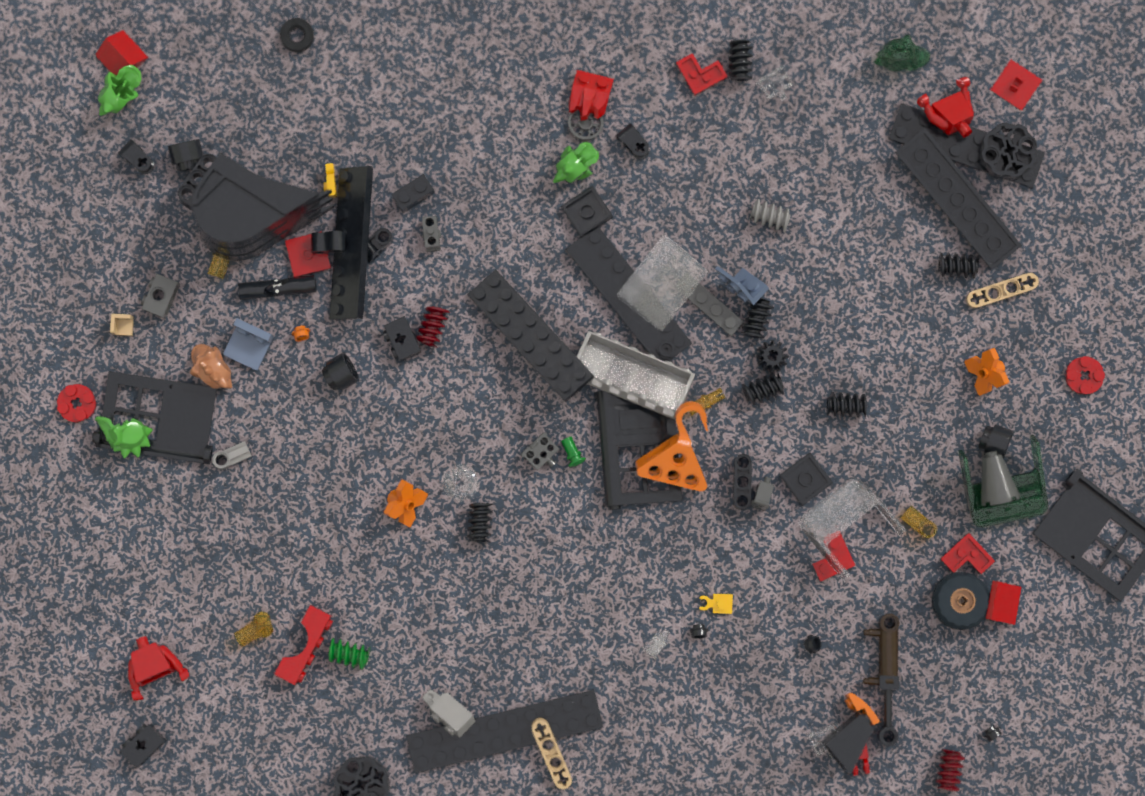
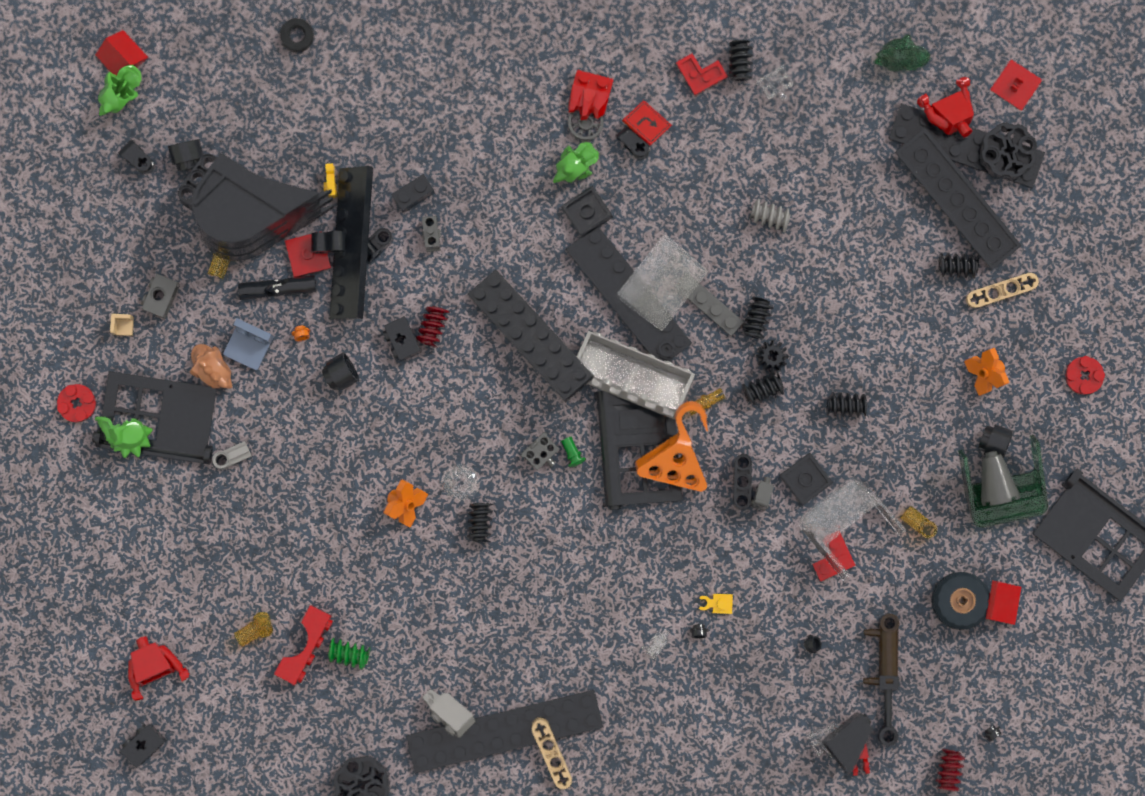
(647, 123): none -> red piece
(744, 284): sand blue bracket -> none
(856, 703): orange slope -> none
(967, 550): red plate -> none

